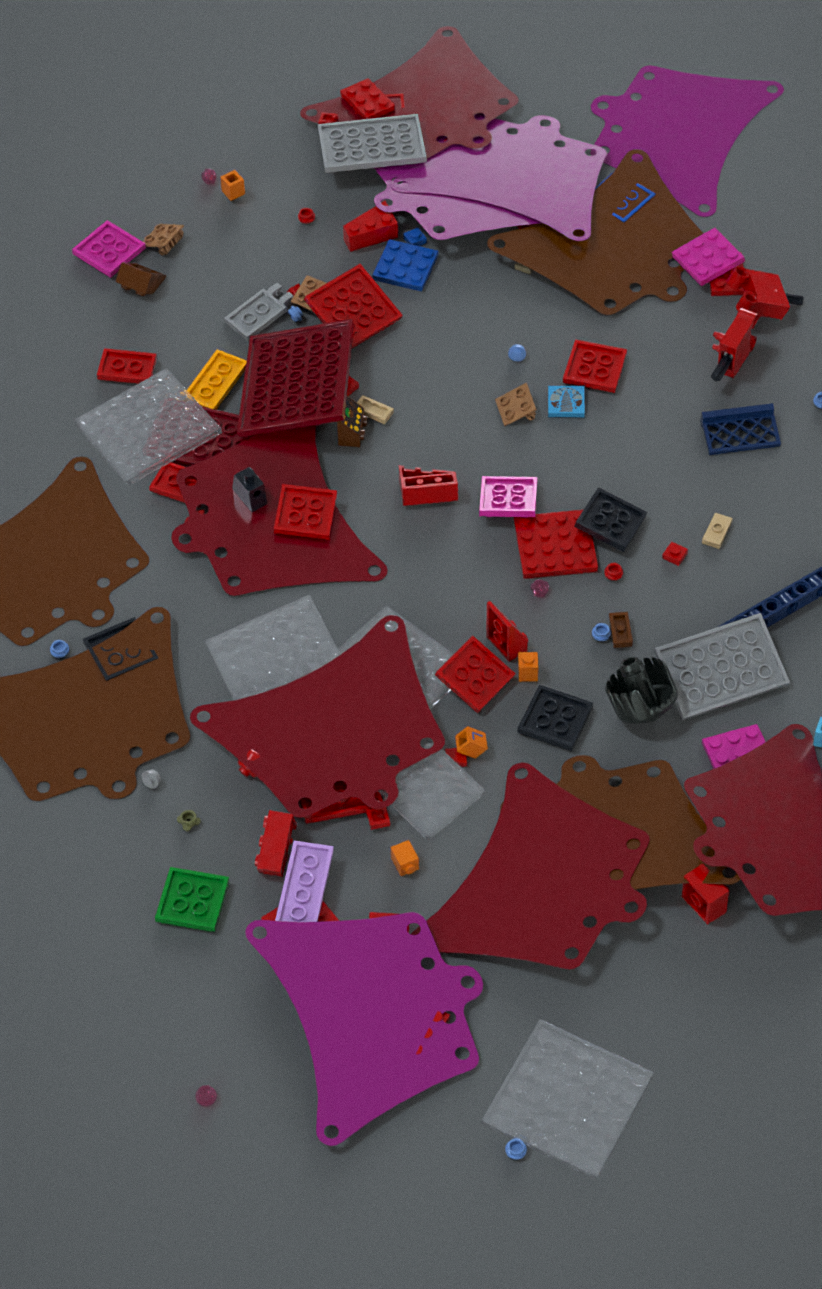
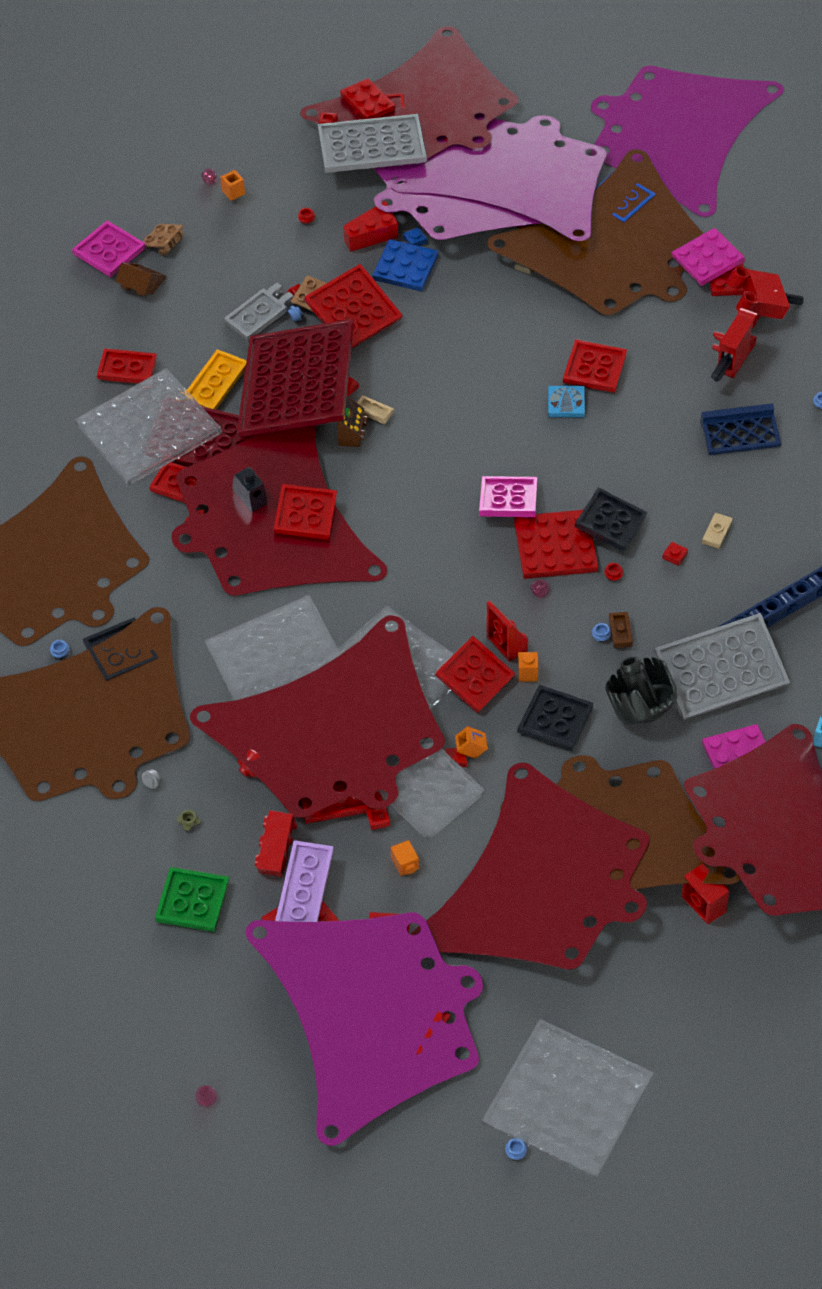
(427, 486): red wedge -> none
(516, 405): medium nougat hinge -> none
(517, 353): medium blue plate -> none

